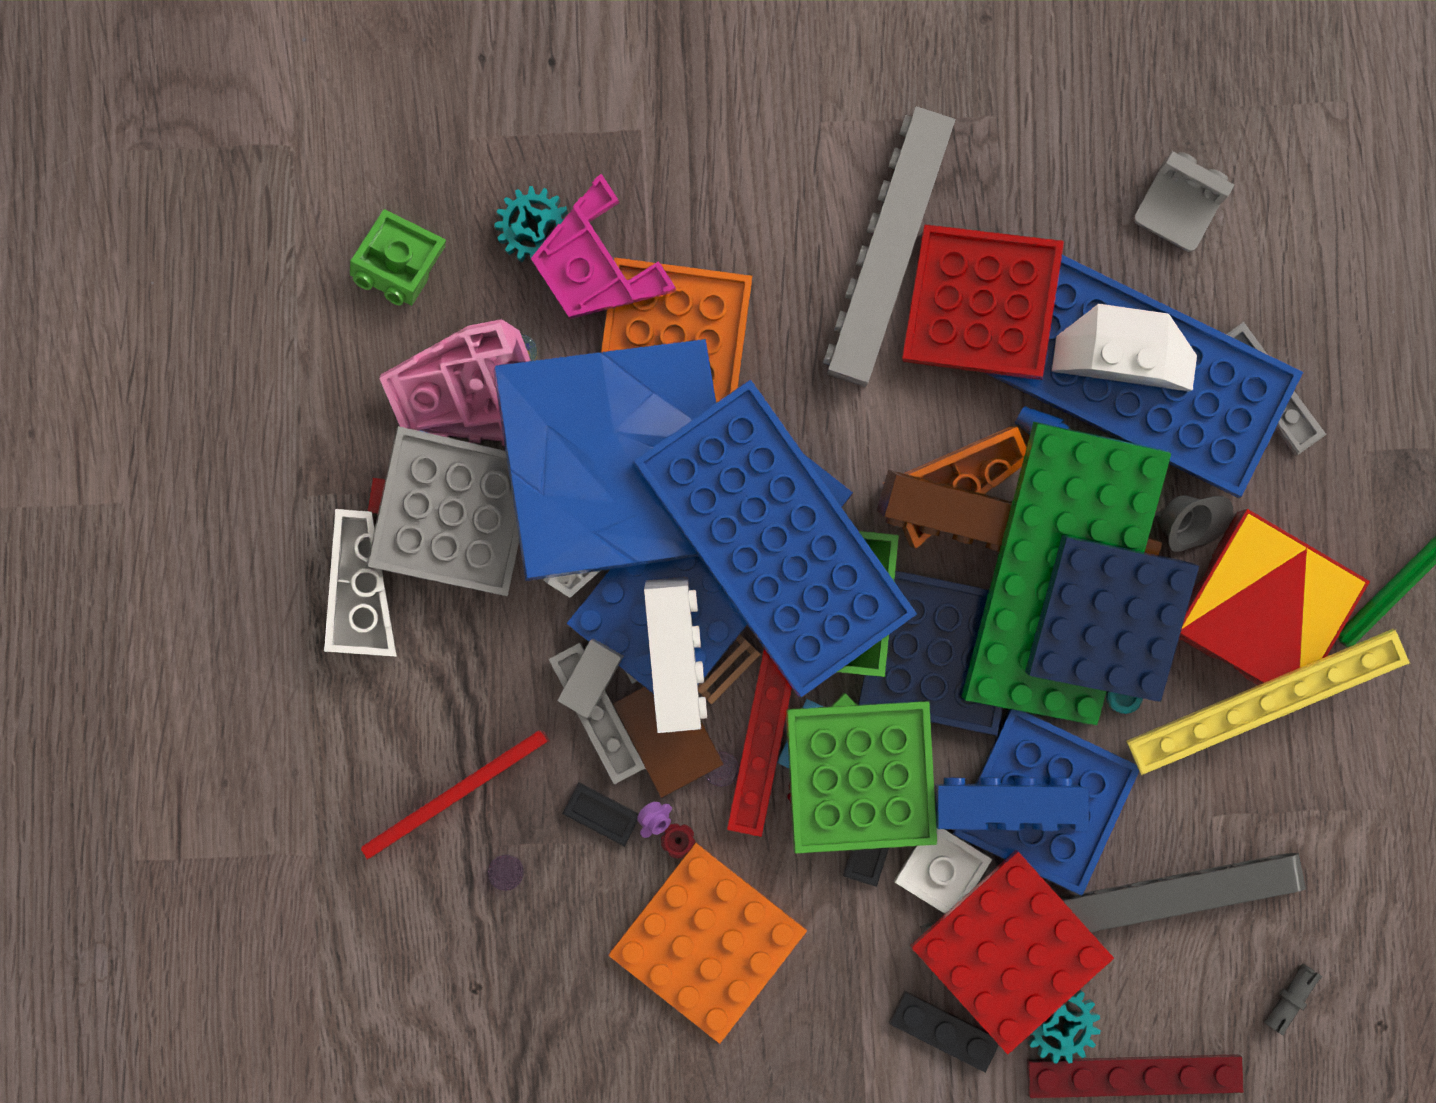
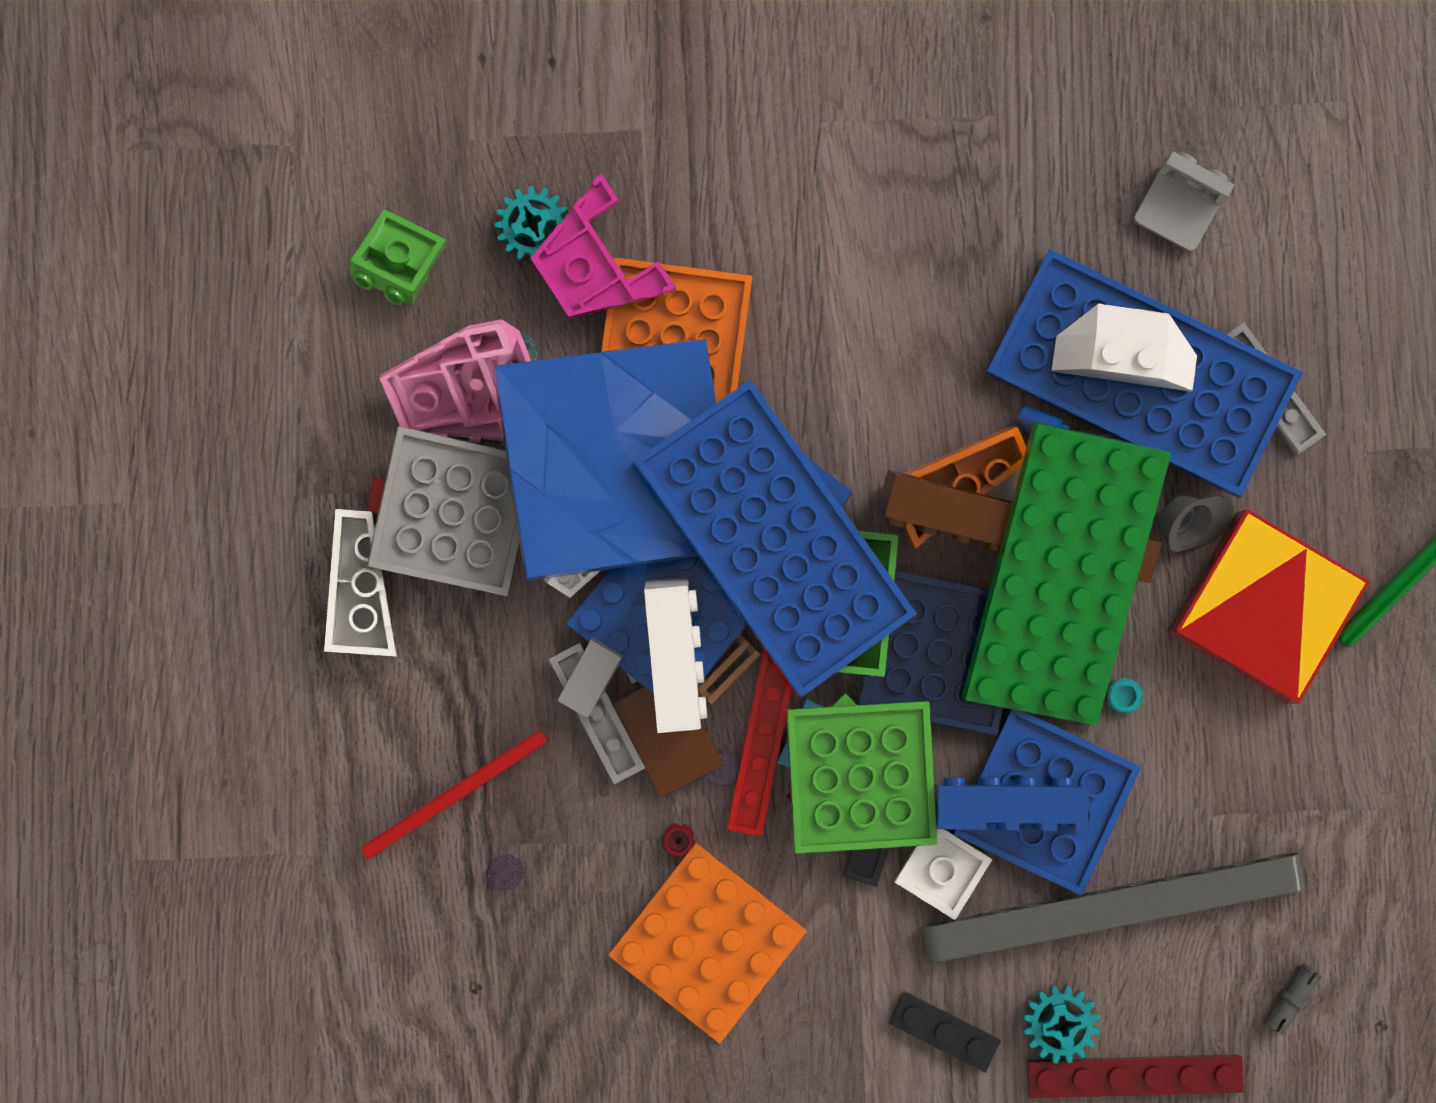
(601, 814): black tile -> none
(654, 819): medium lavender plate -> none
(890, 246): light grey brick -> none
(983, 301): red plate -> none
(1012, 952): red plate -> none
(1111, 618): dark blue plate -> none
(1268, 701): light yellow tile -> none

